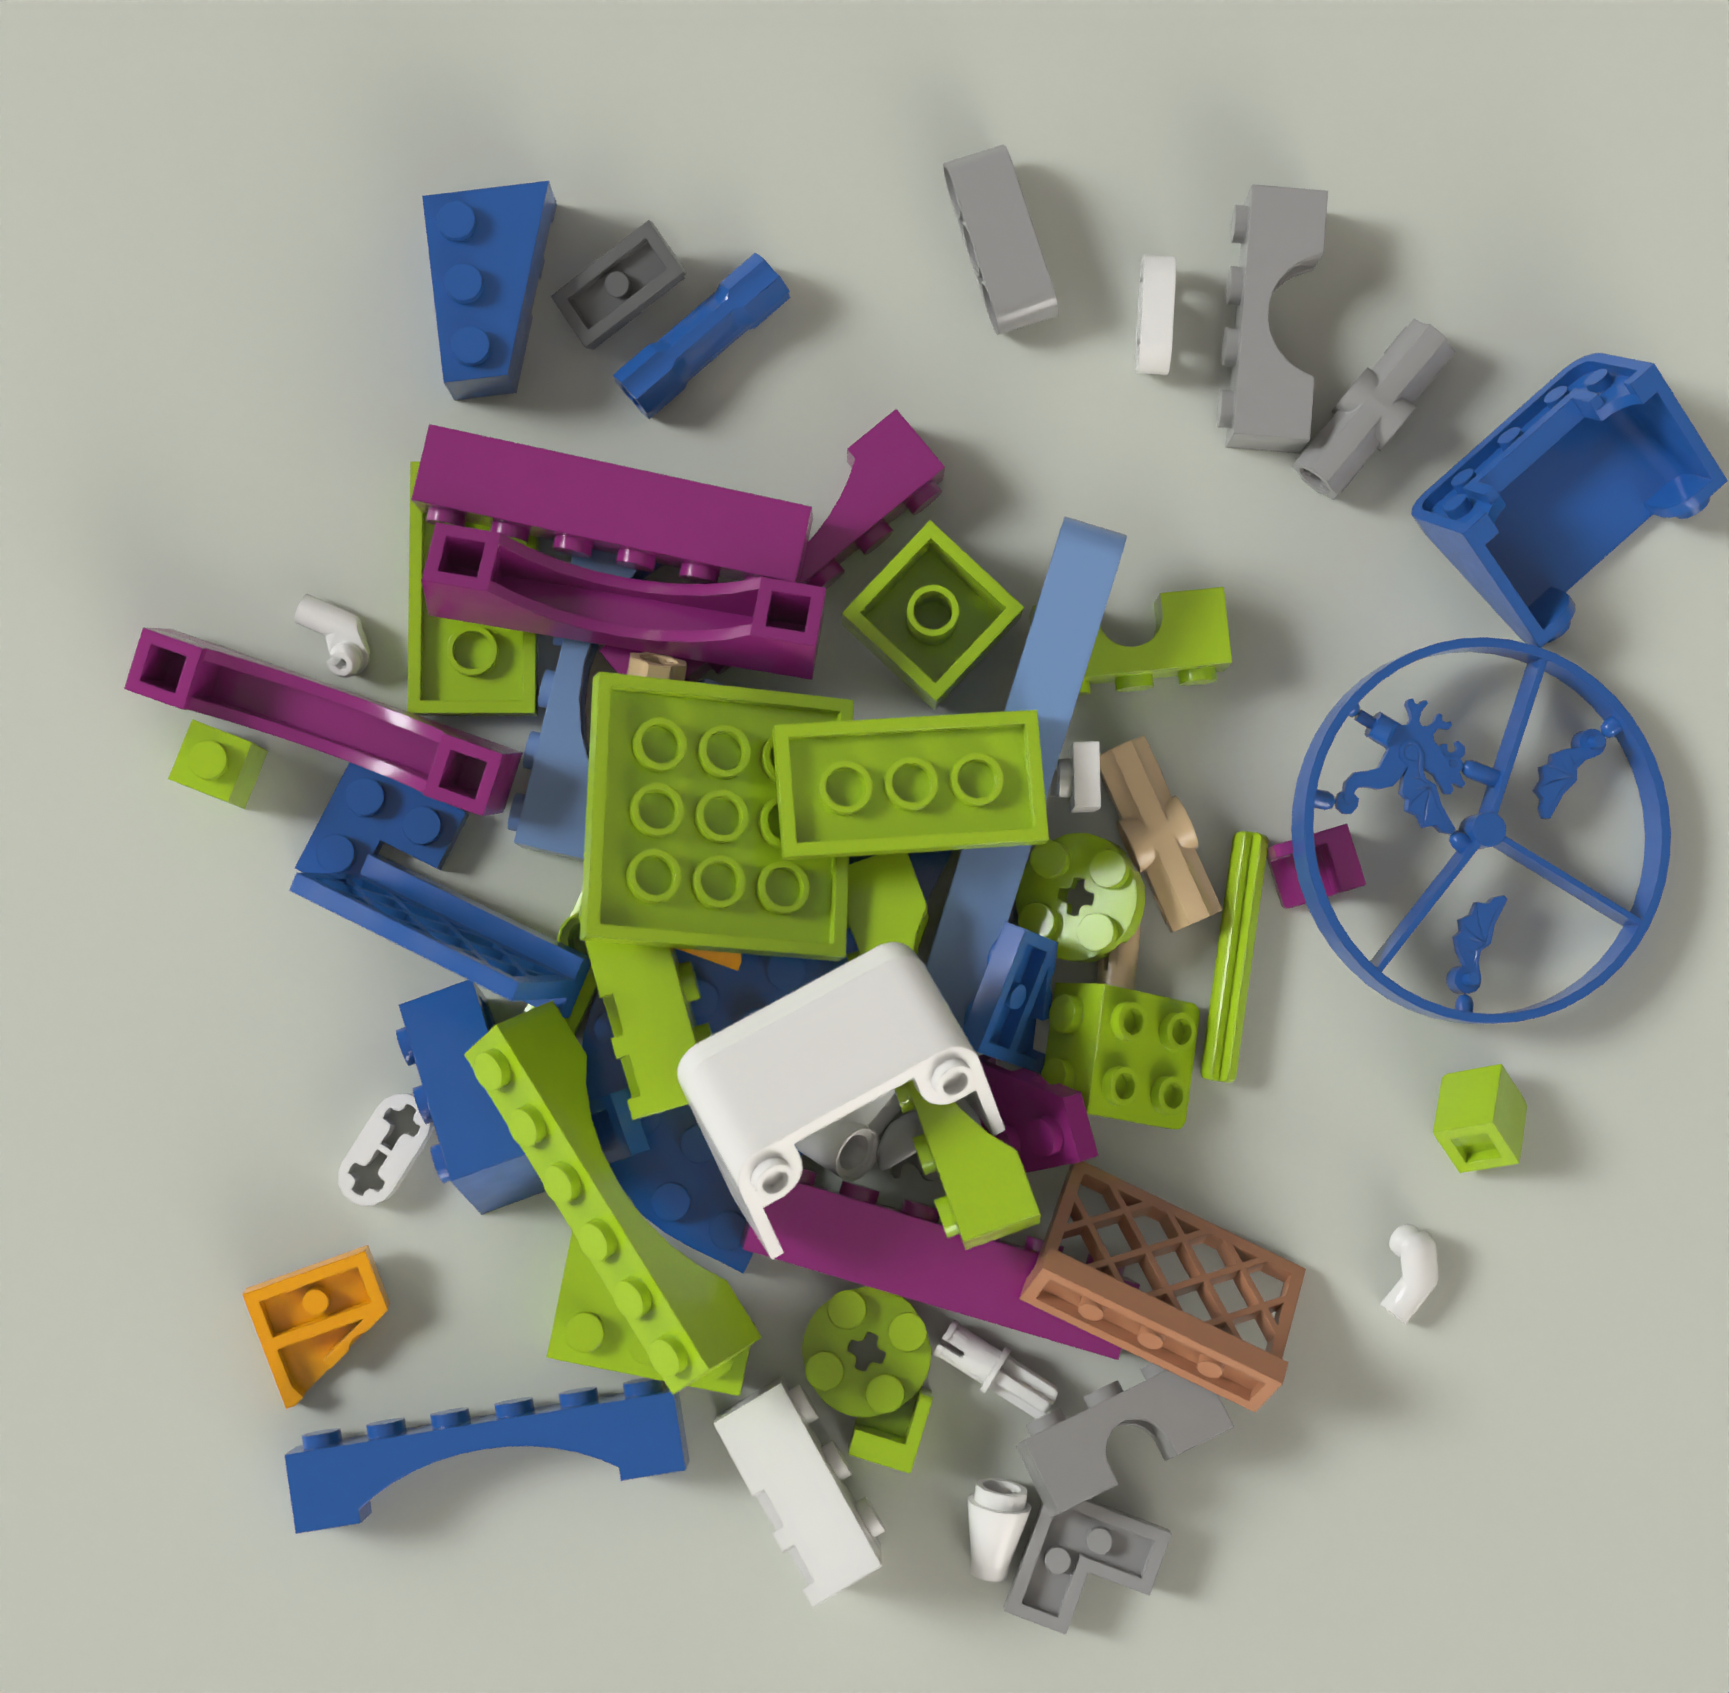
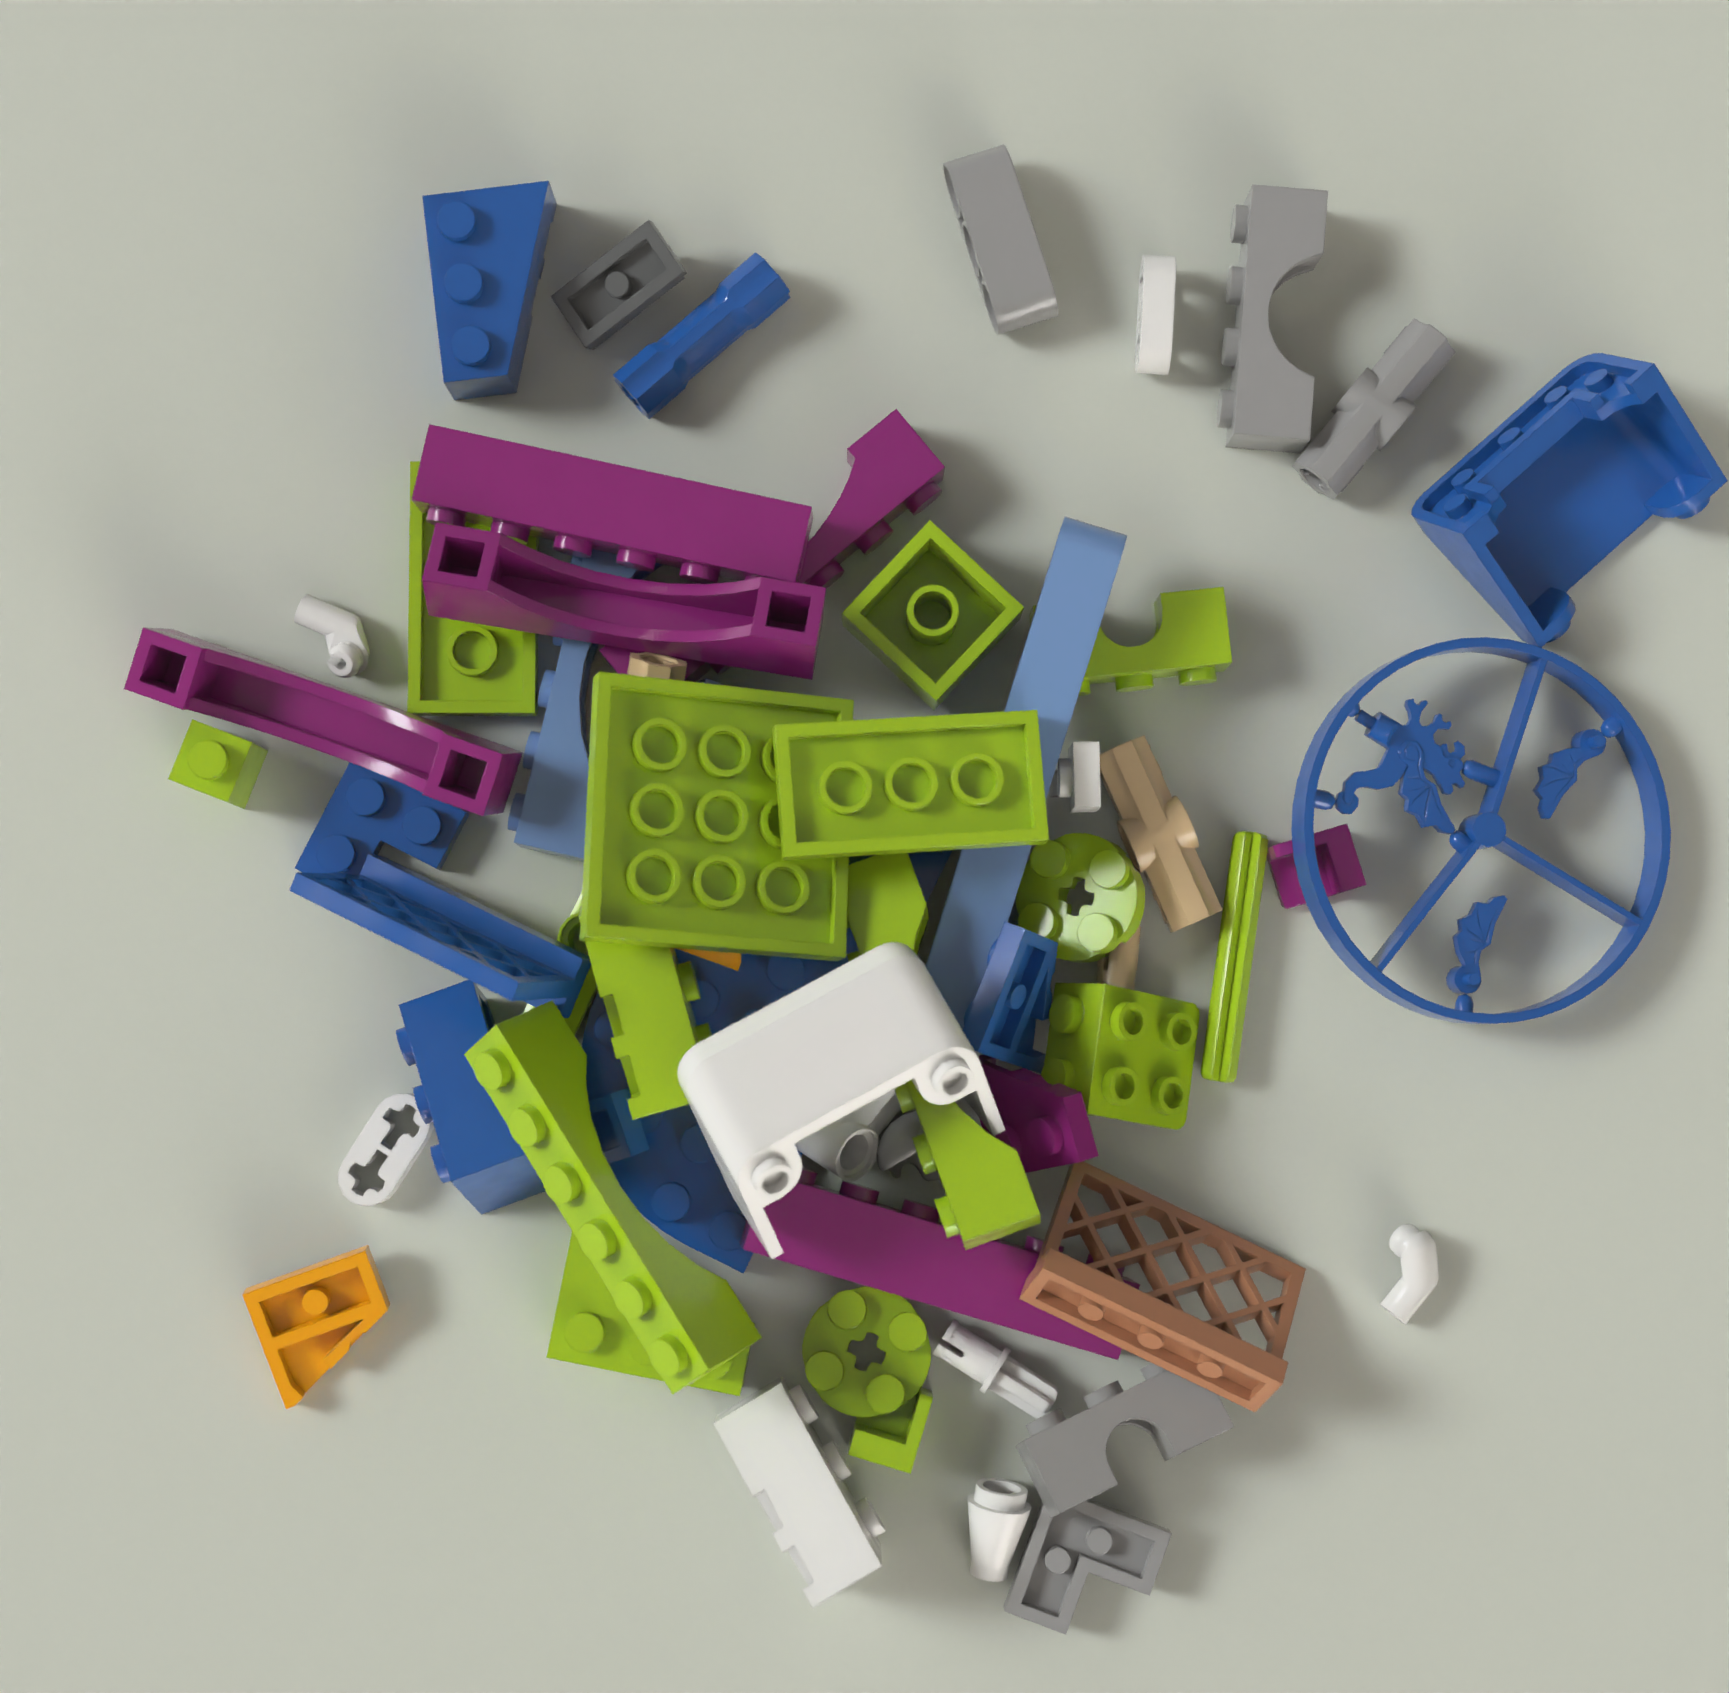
(632, 1430): blue arch -> none
(1480, 1118): lime panel -> none

